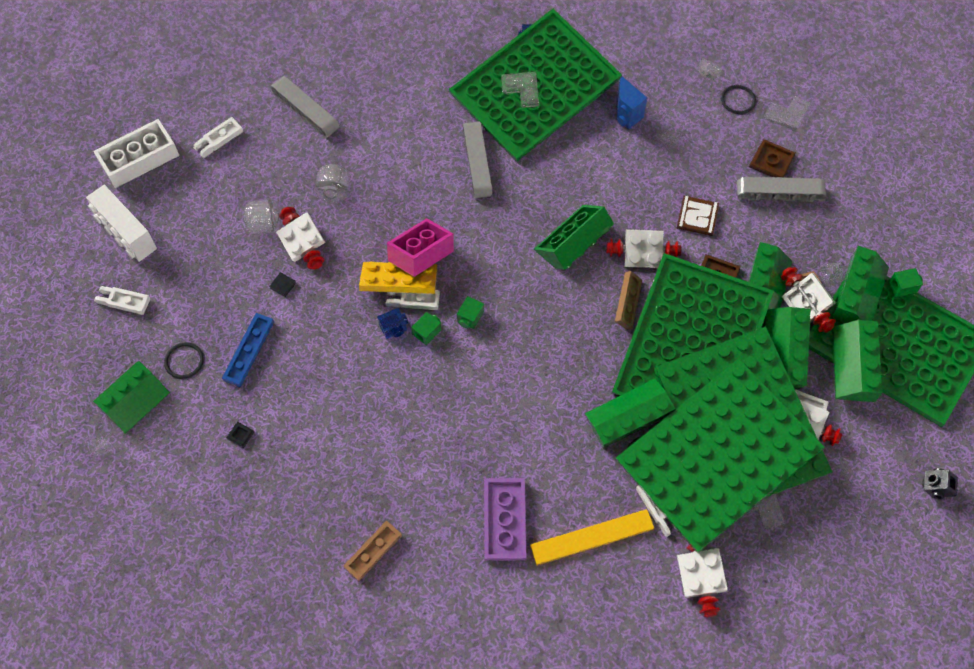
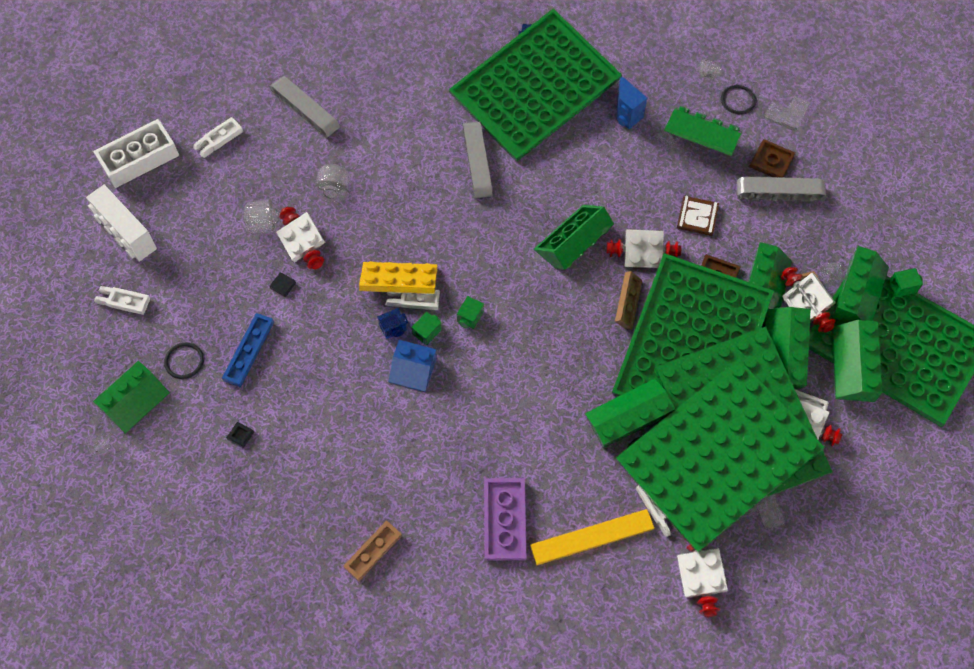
(412, 365): none -> blue slope
(420, 247): dark pink brick -> none
(525, 84): clear plate -> none
(703, 130): none -> green slope
(940, 483): black brick -> none

